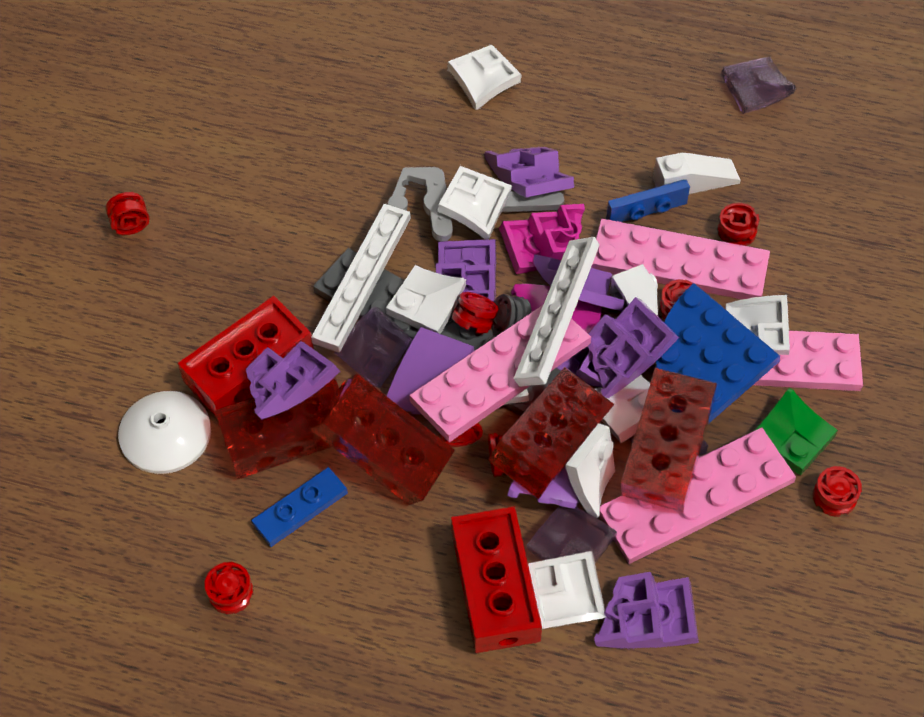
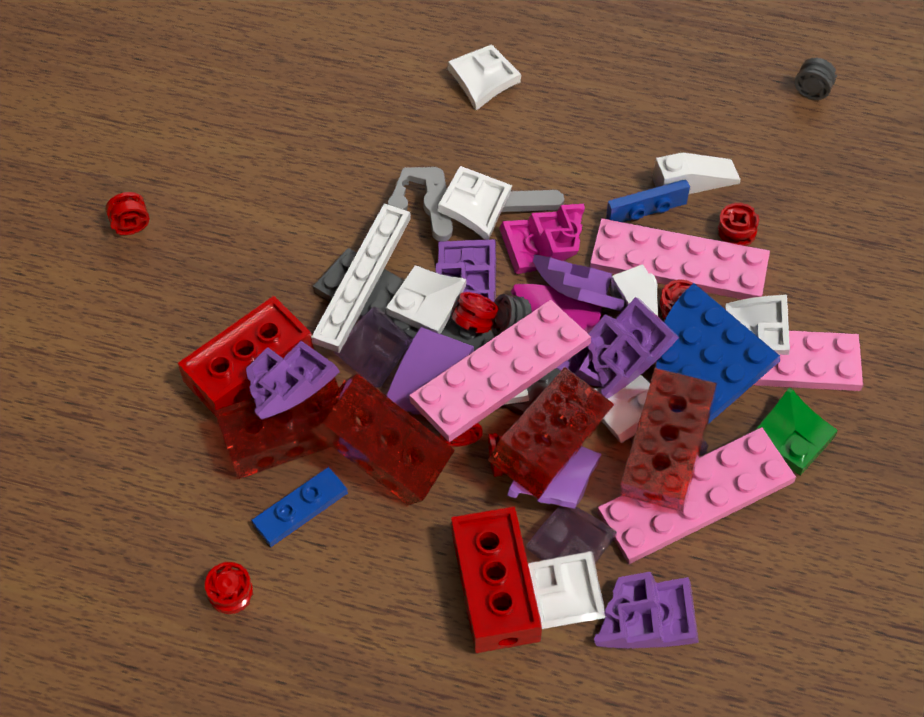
(165, 445): white dish -> none
(530, 170): medium lavender slope -> none
(556, 312): white plate -> none
(592, 468): white plate -> none
(756, 84): clear purple plate -> none
(814, 78): none -> dark grey wheel
(836, 491): red wheel -> none

